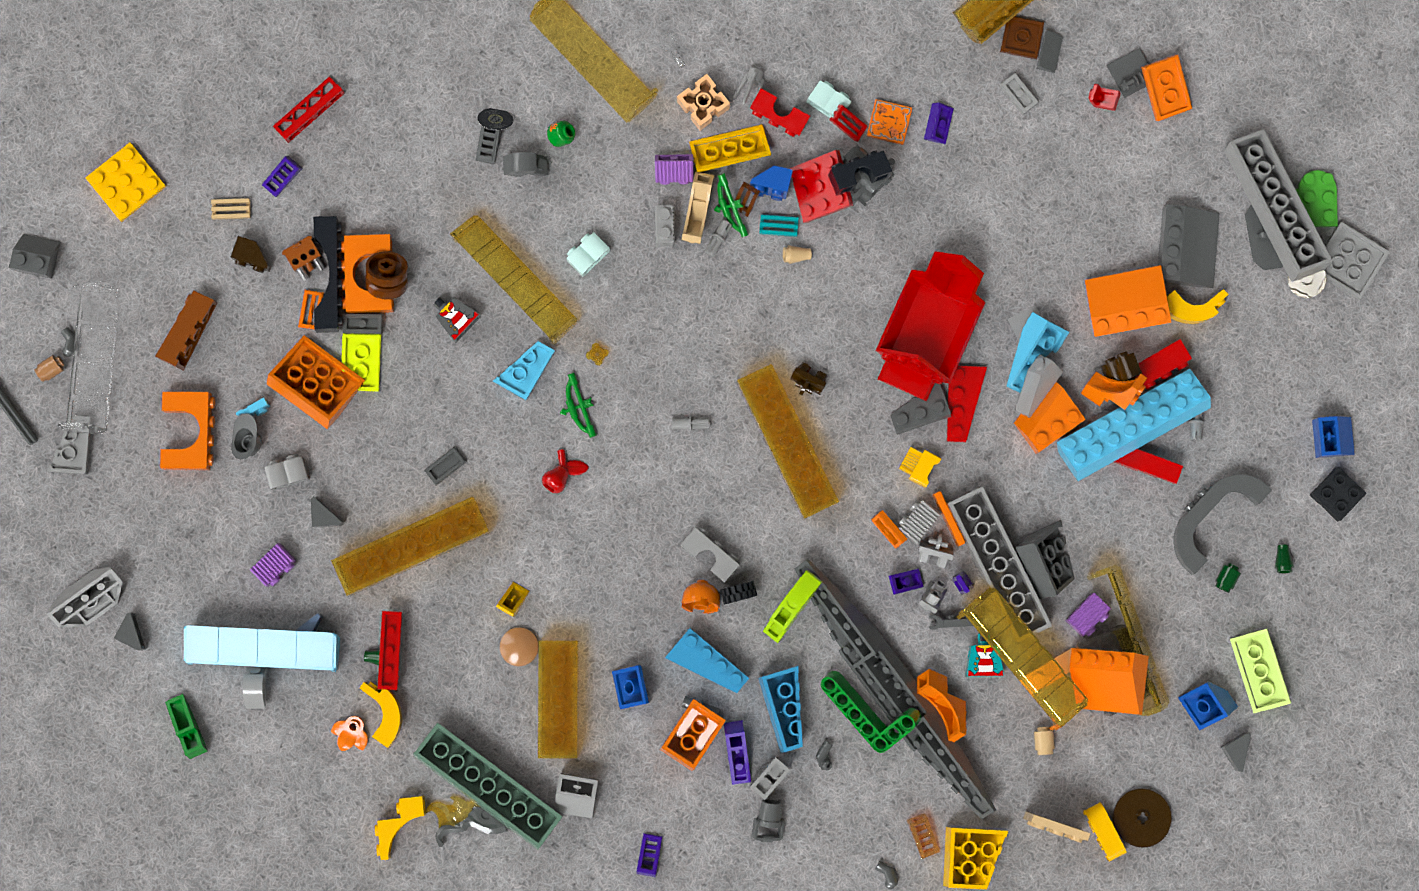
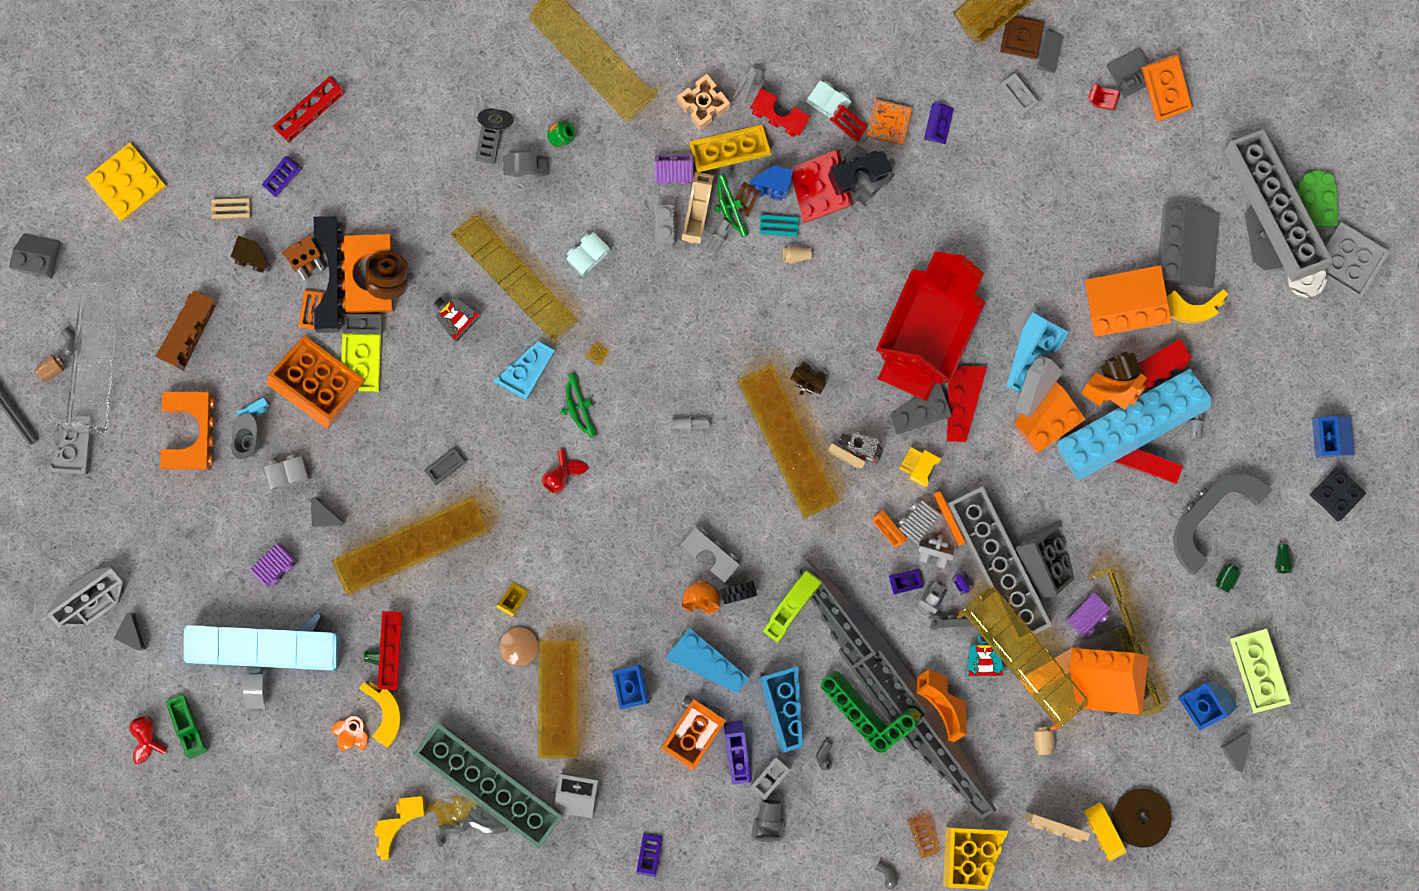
(143, 730): none -> red piece
(846, 456): none -> tan tile
(870, 450): none -> clear smoke torso

